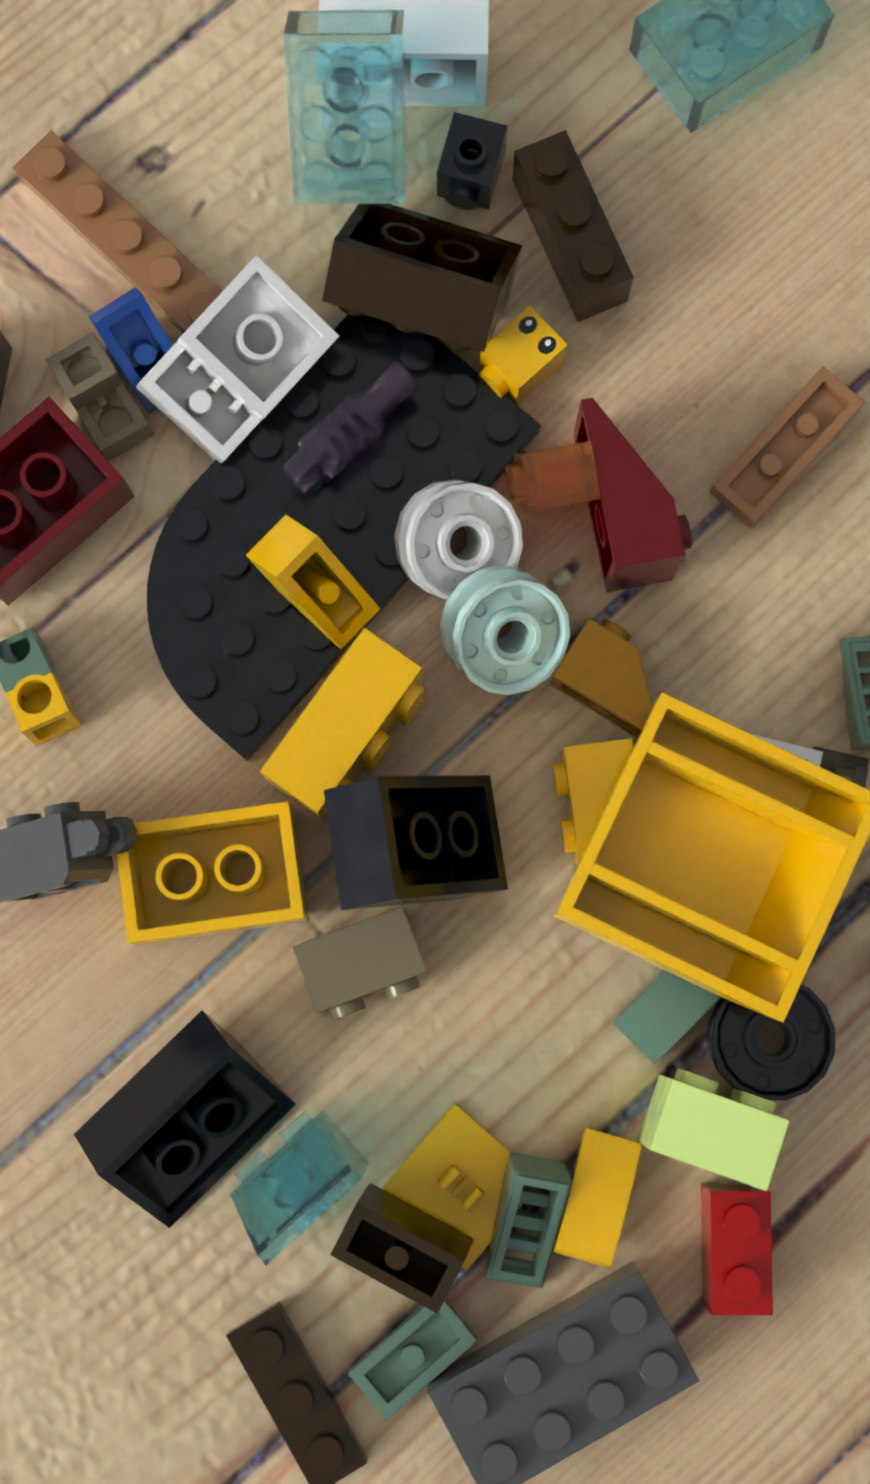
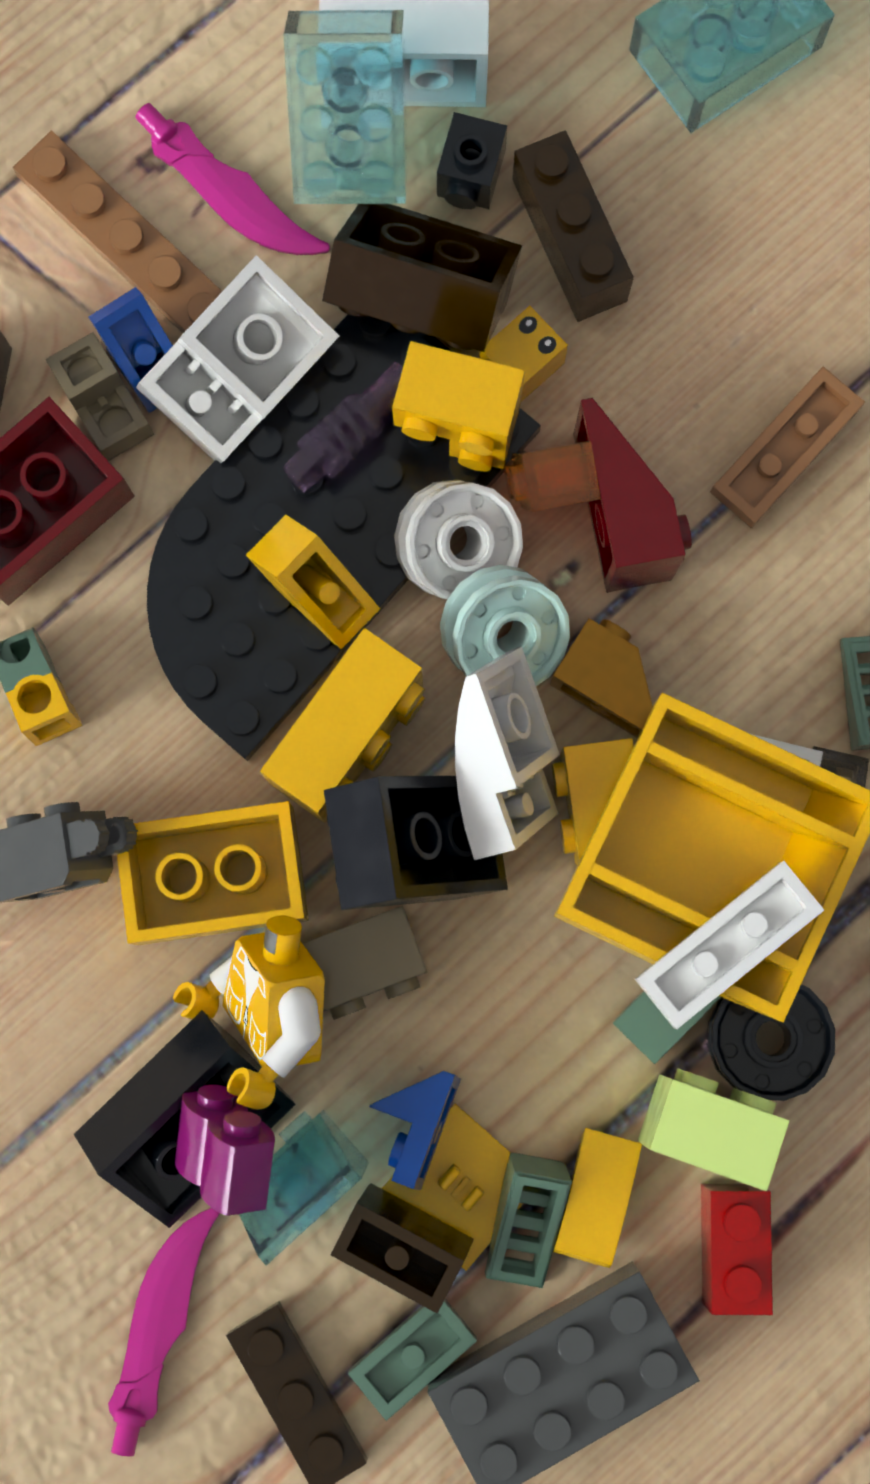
(155, 1325): none -> dark pink sword
(224, 1151): none -> magenta brick
(226, 189): none -> dark pink sword
(274, 1001): none -> torso
(427, 1109): none -> blue slope
(461, 401): none -> yellow brick
(502, 755): none -> white slope
(729, 944): none -> white plate

